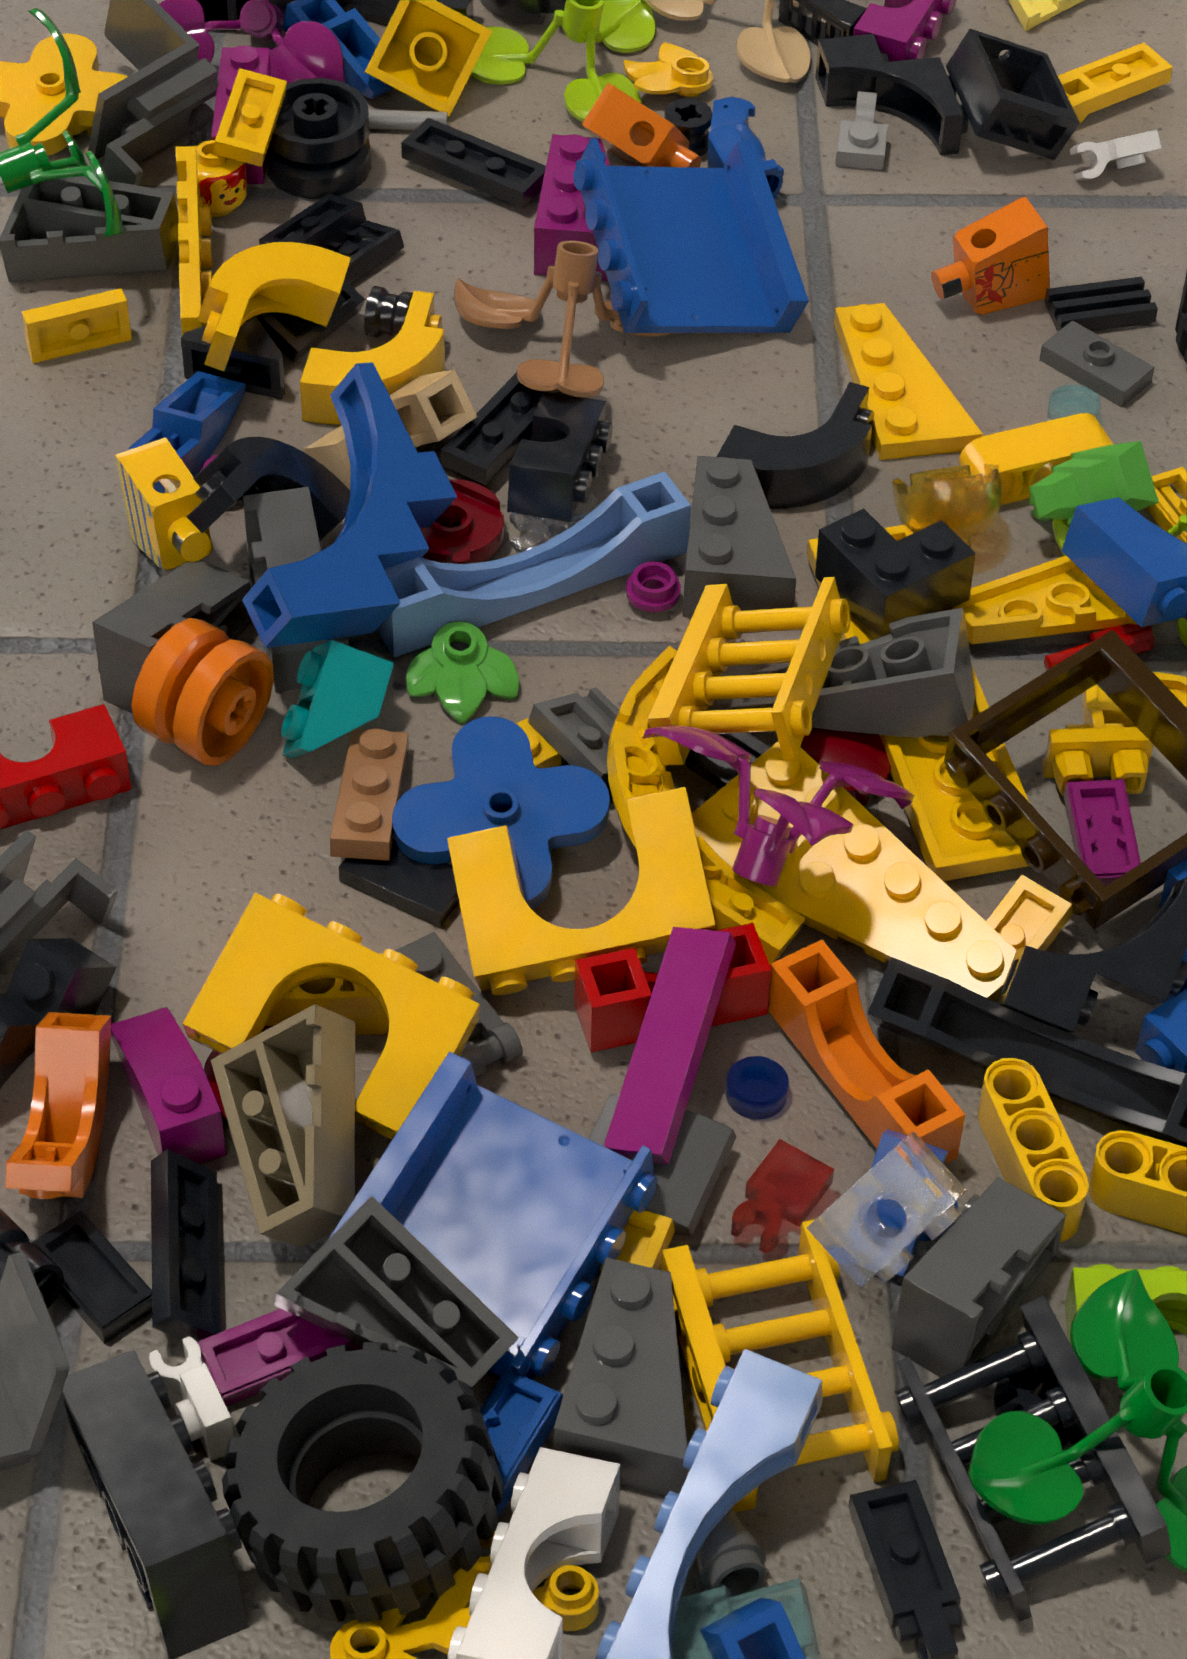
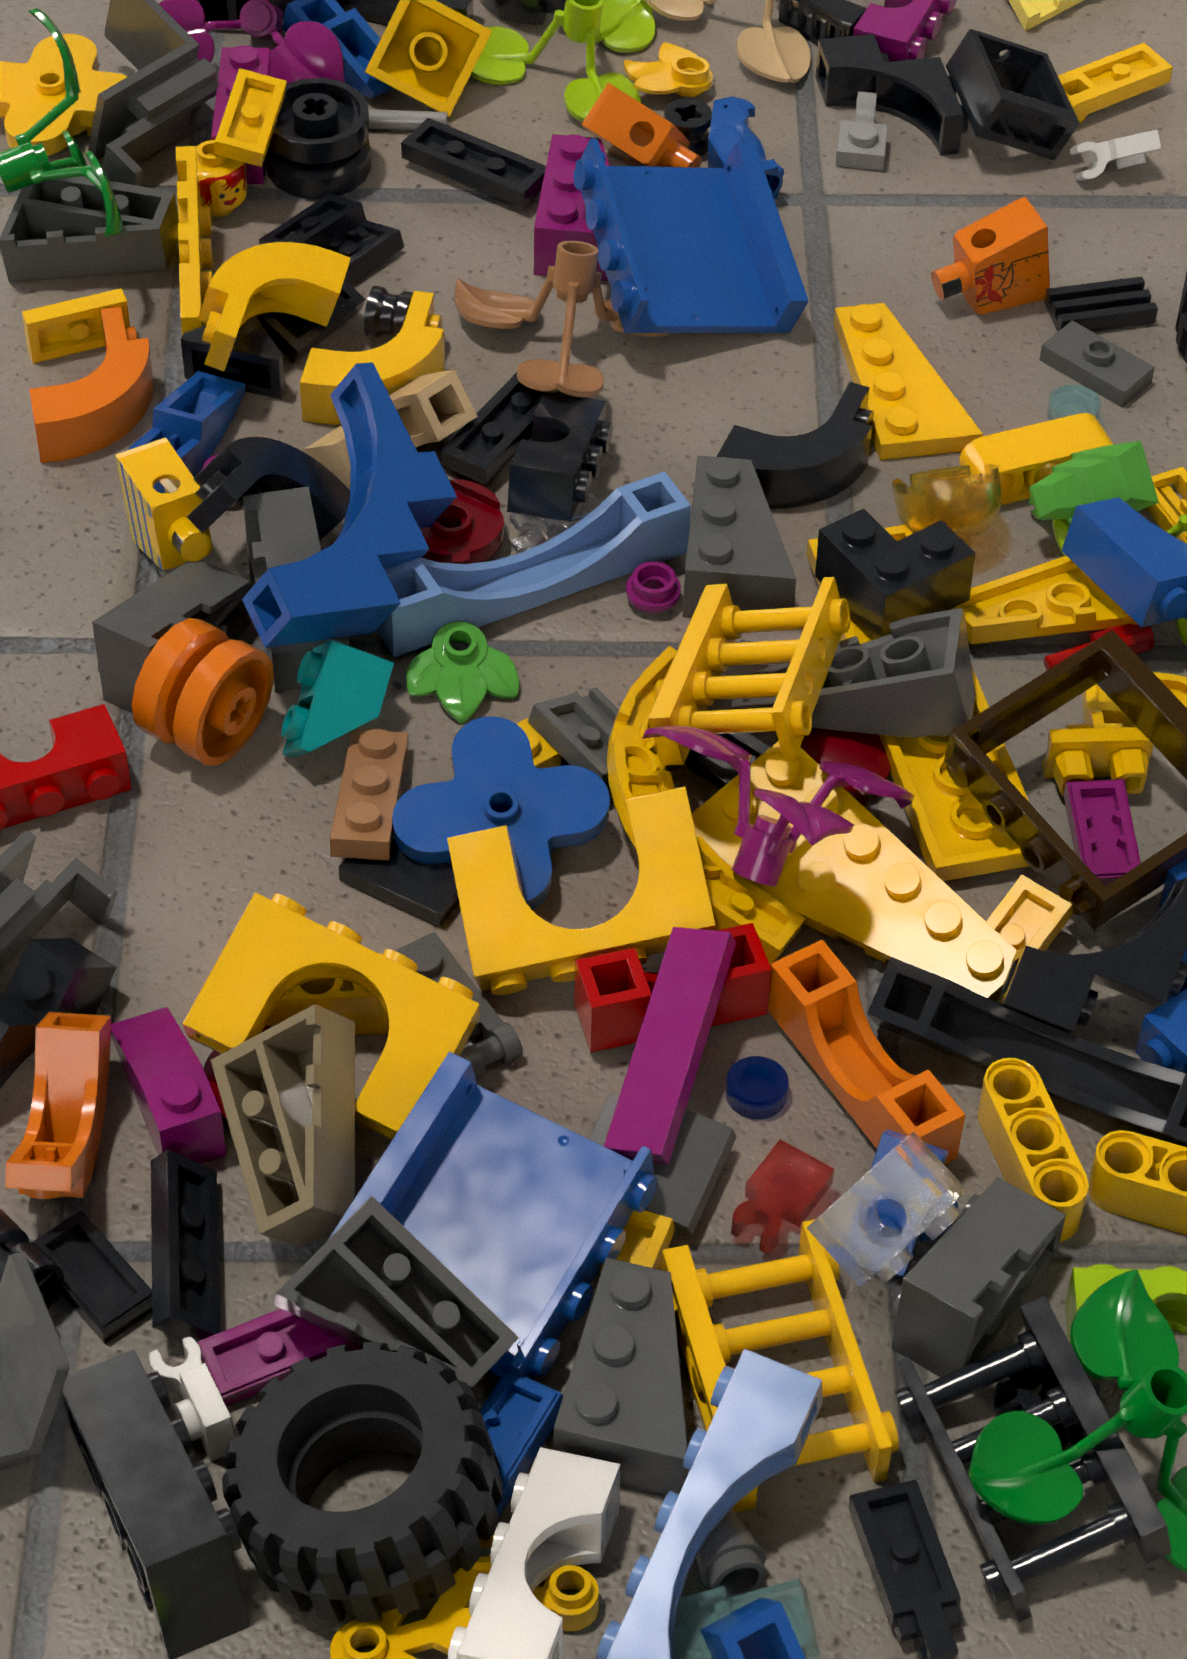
(103, 405): none -> orange arch

